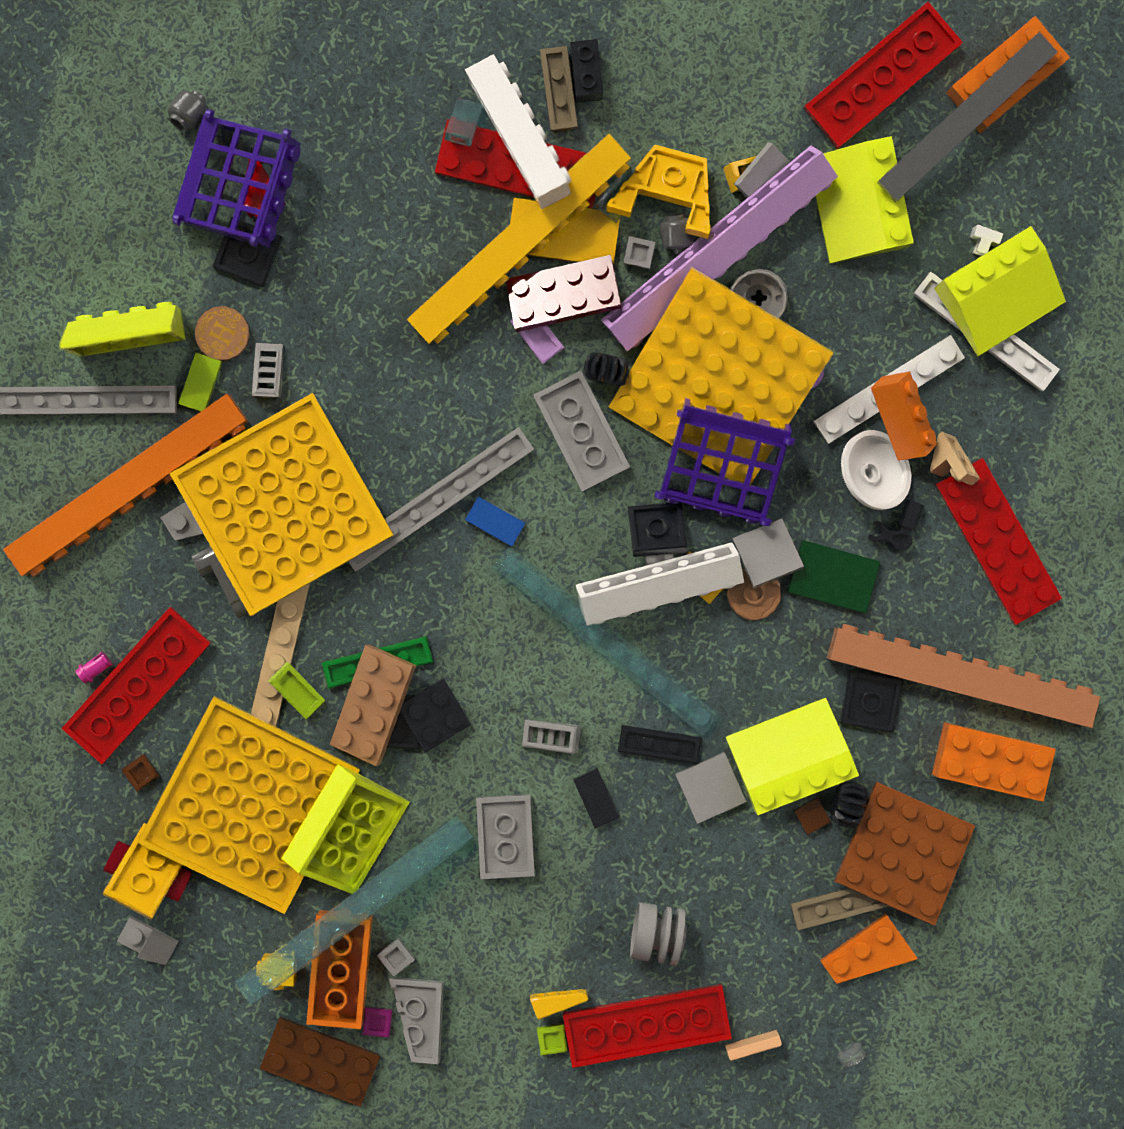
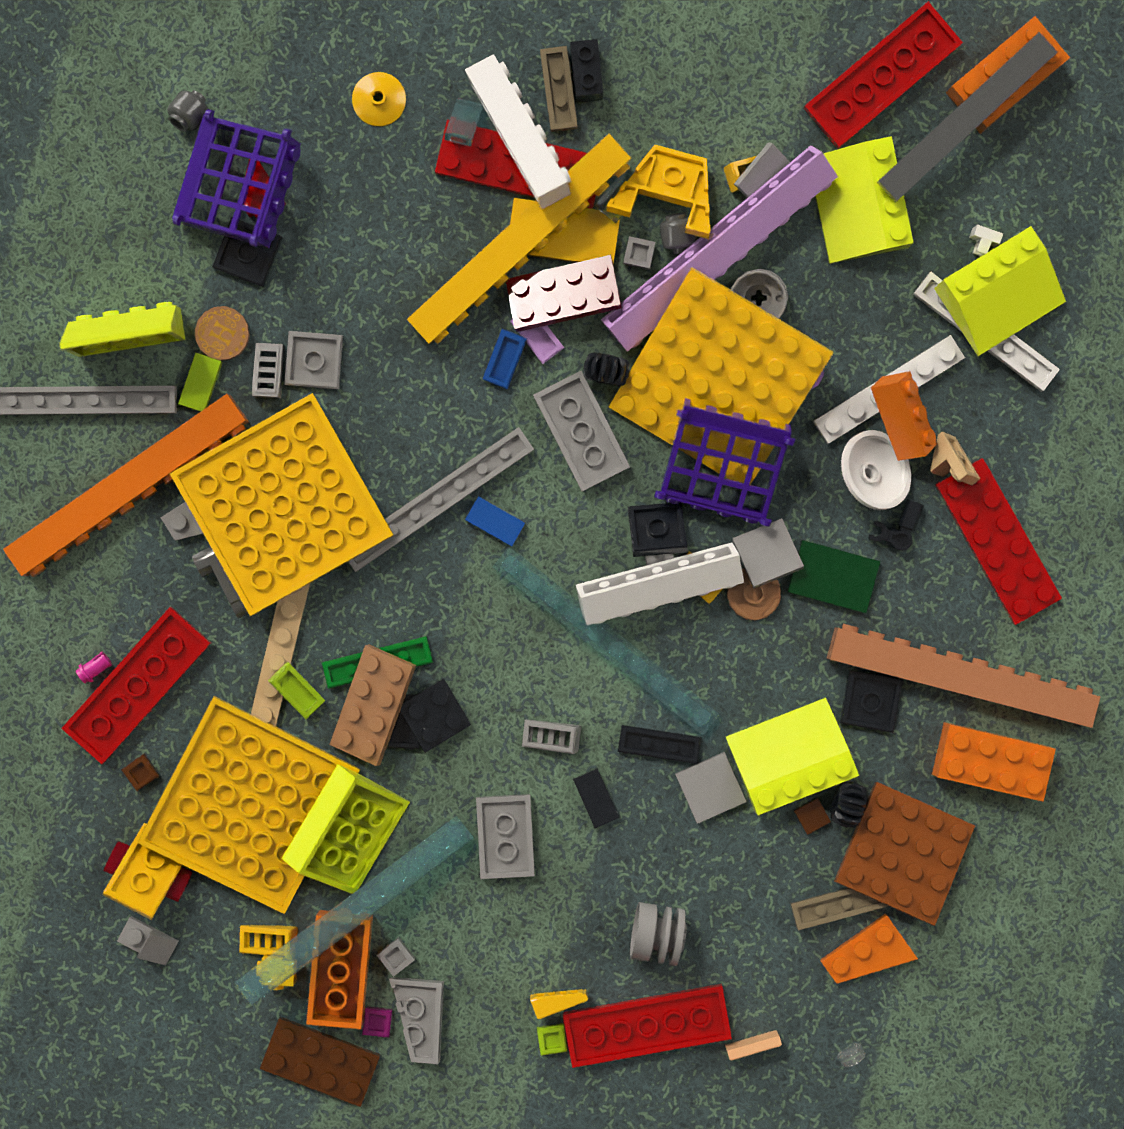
(245, 930): none -> yellow slope
(313, 360): none -> light grey tile
(384, 111): none -> yellow dish
(504, 358): none -> blue tile

